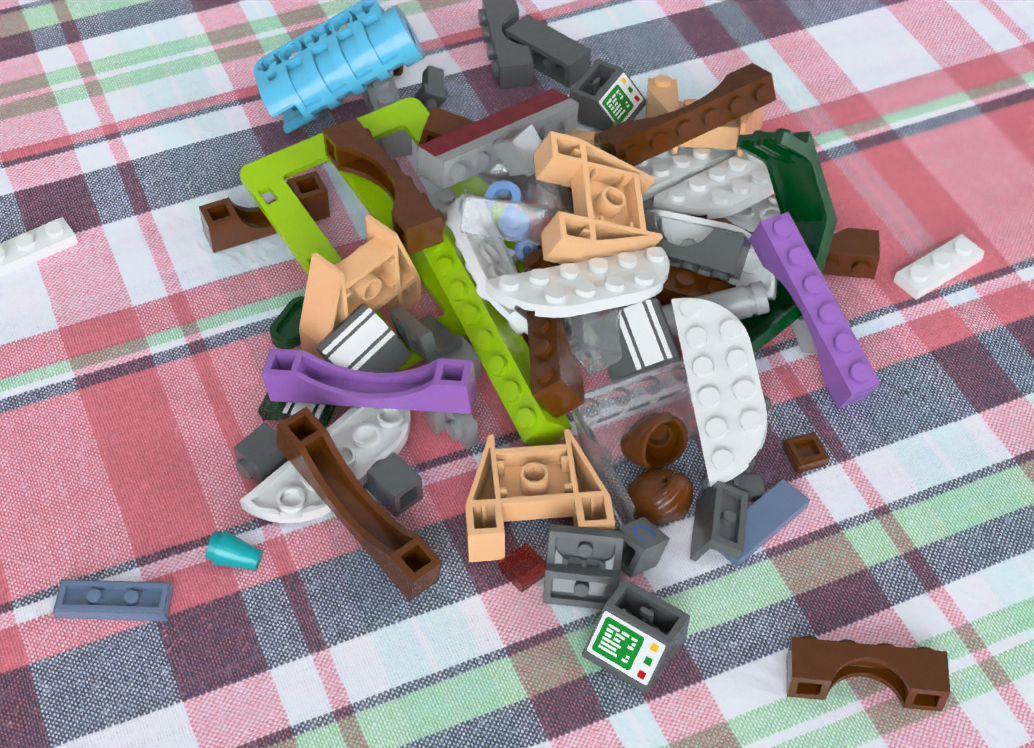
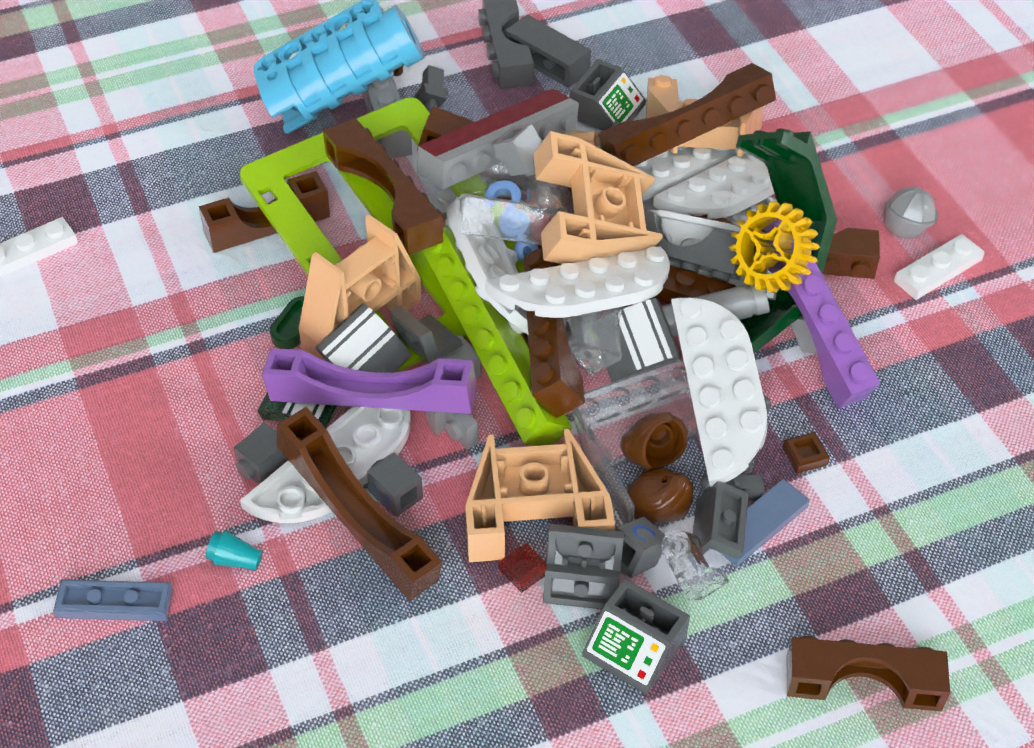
(689, 566): none -> clear leg
(756, 265): none -> yellow gear
(910, 212): none -> light grey piece

